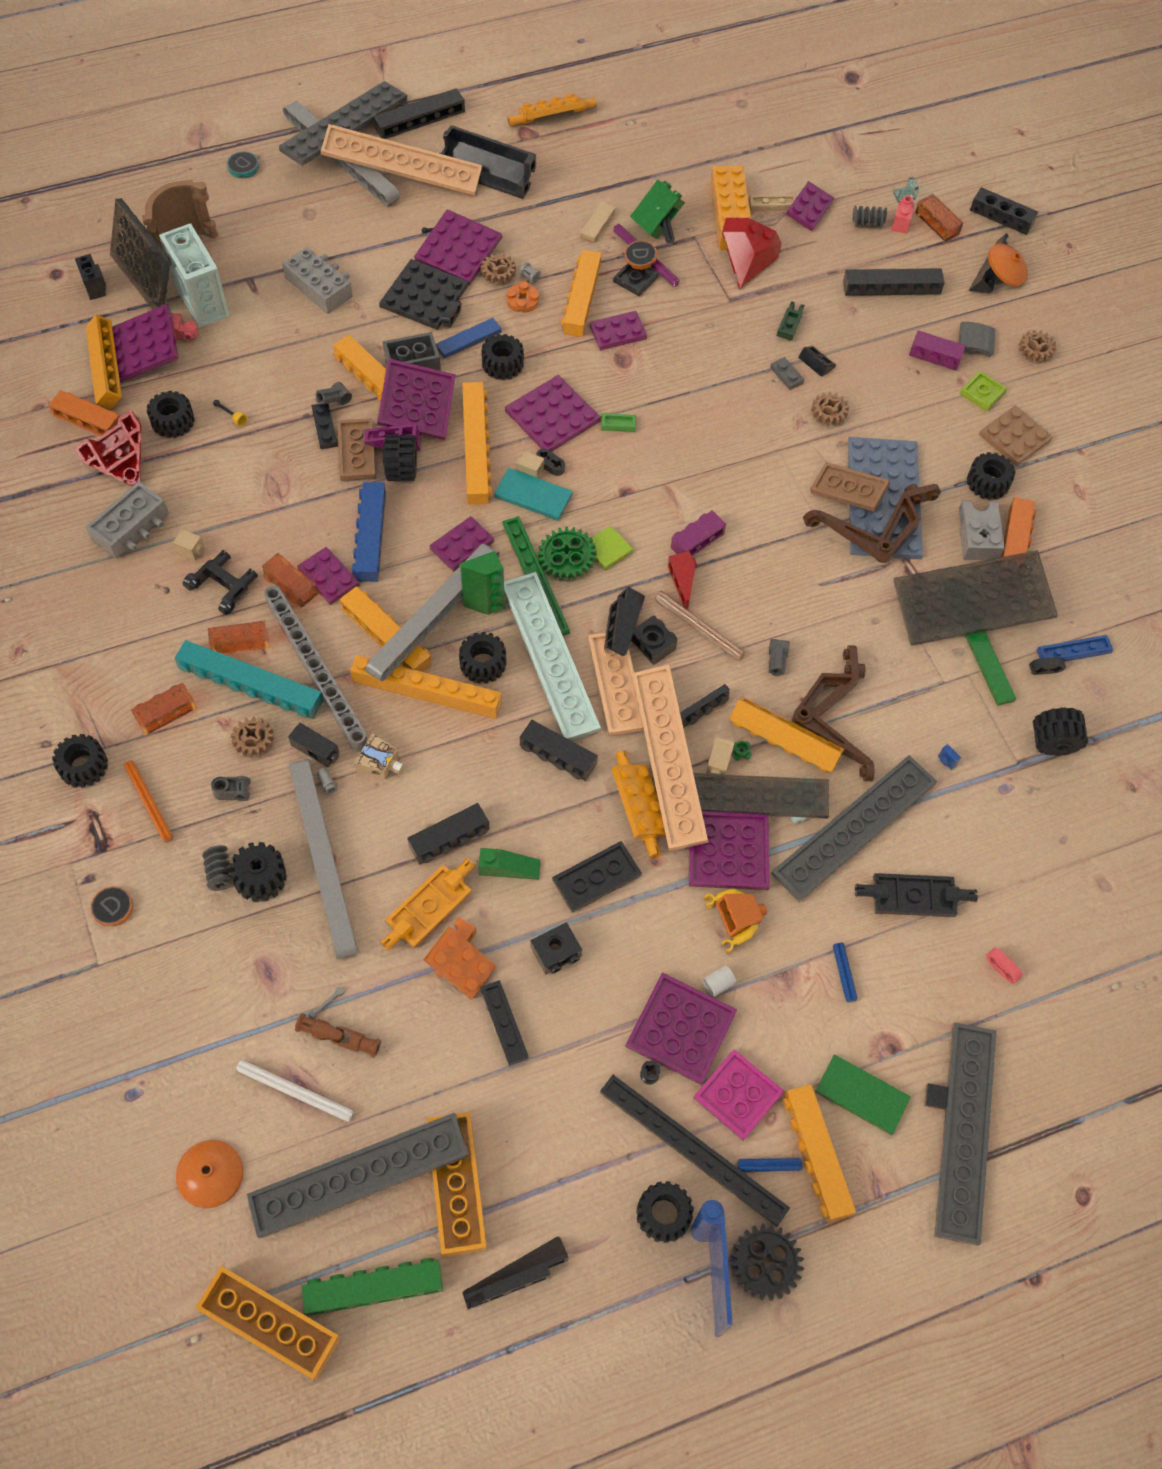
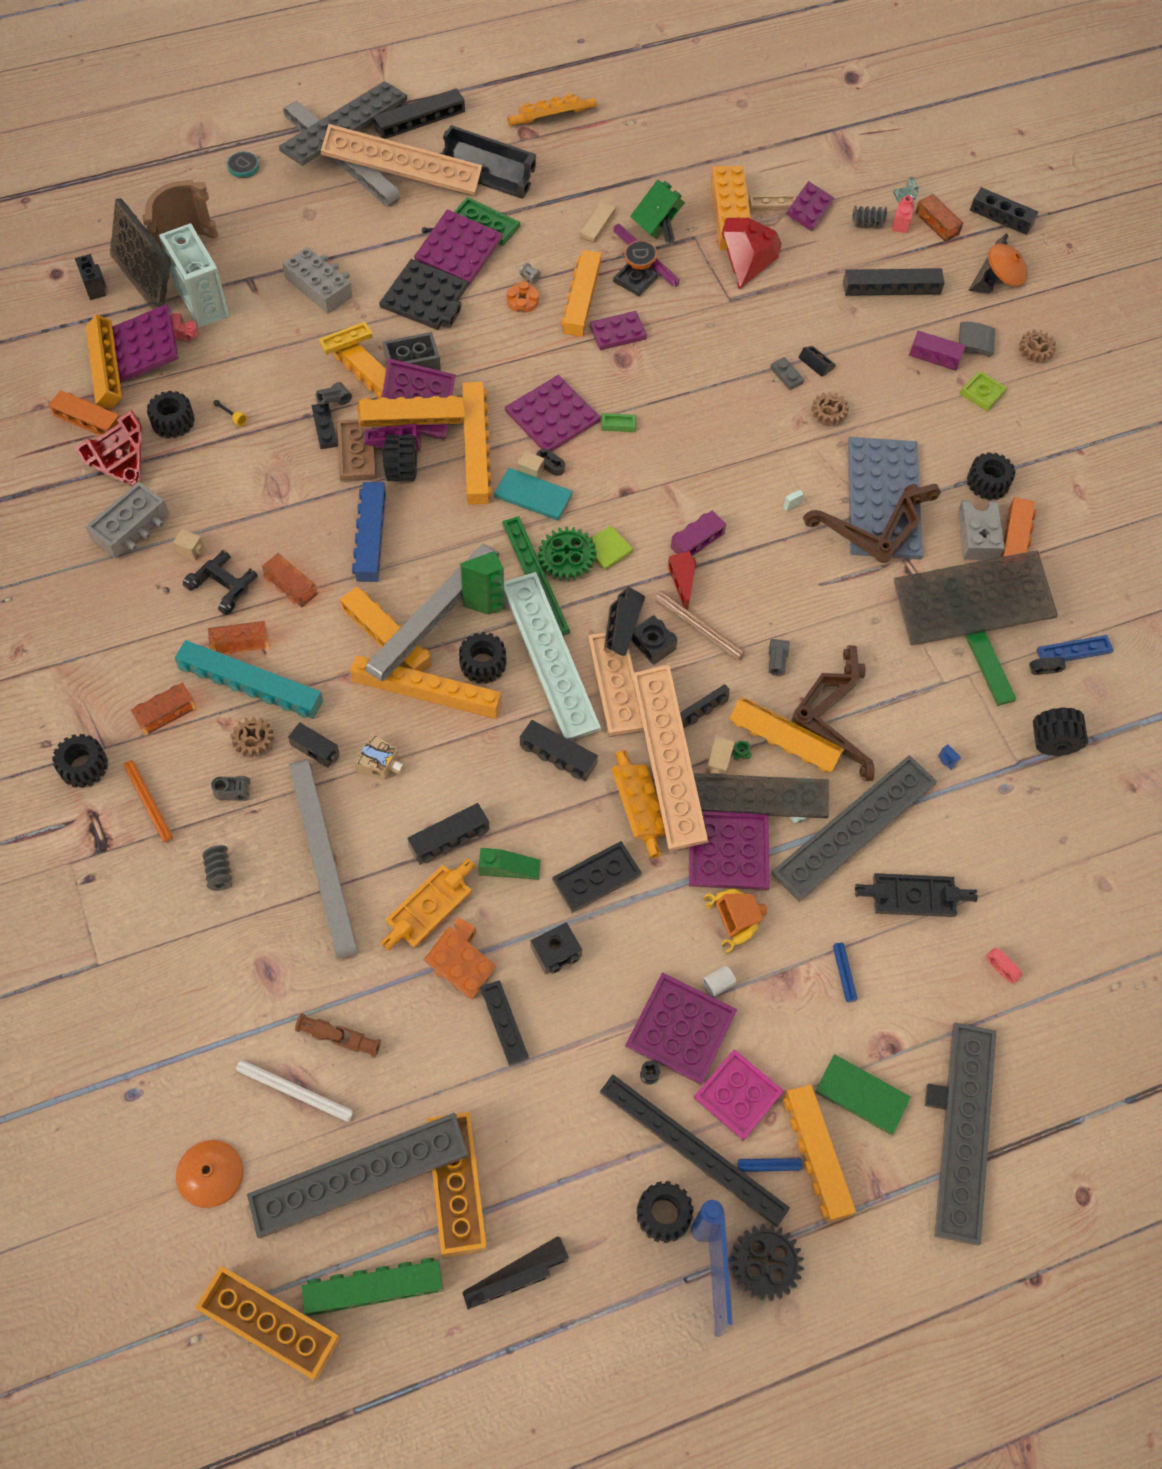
(111, 906): black tile -> none
(258, 871): black wheel -> none
(316, 674): light grey beam -> none
(327, 782): light grey pin -> none
(329, 575): magenta plate -> none
(338, 992): light grey hinge -> none
(345, 338): none -> yellow plate
(410, 411): none -> light orange brick
(461, 543): magenta plate -> none
(468, 337): blue tile -> none
(489, 217): none -> green tile
(498, 268): medium nougat gear -> none
(502, 366): black tyre -> none
(790, 322): dark green hinge -> none
(793, 500): none -> light aqua tile
(850, 486): medium nougat plate -> none
(1015, 435): medium nougat plate -> none

